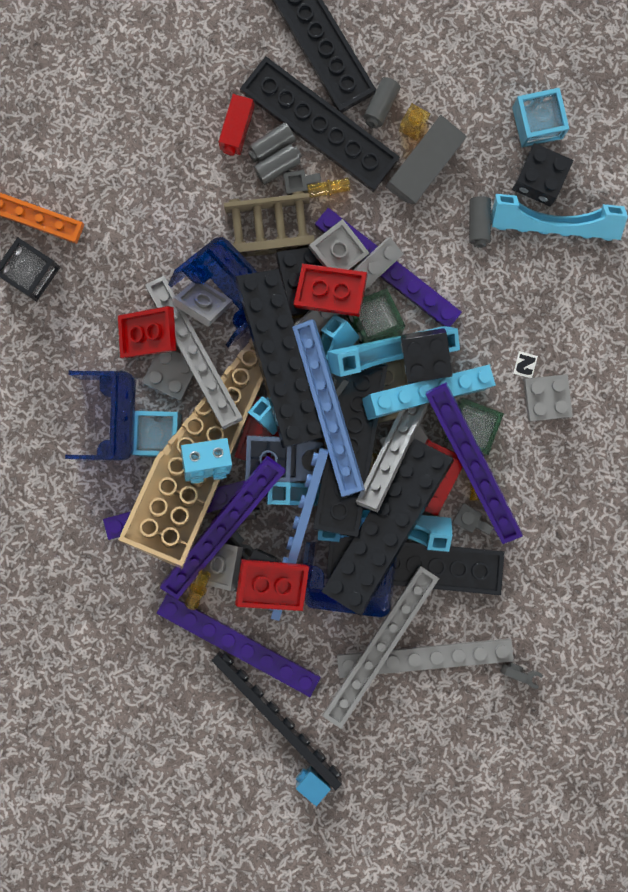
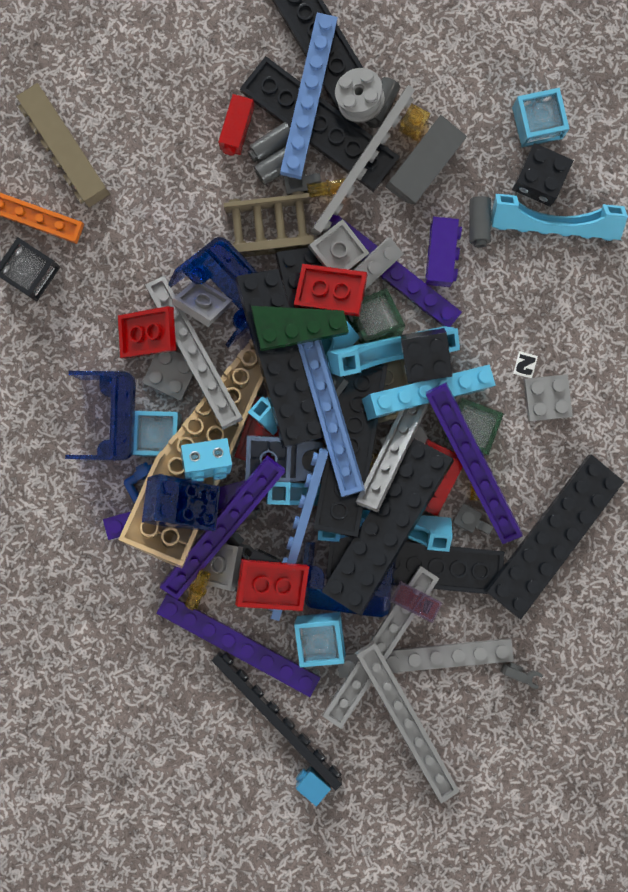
(63, 146): none -> dark tan brick
(140, 474): none -> blue plate
(180, 503): none -> clear blue slope
(292, 326): none -> dark green wing
(308, 96): none -> medium blue plate
(320, 639): none -> piece
(360, 95): none -> light grey wheel
(368, 154): none -> light grey plate
(407, 721): none -> light grey plate
(416, 602): none -> clear purple slope
(443, 252): none -> dark purple brick
(554, 536): none -> black plate

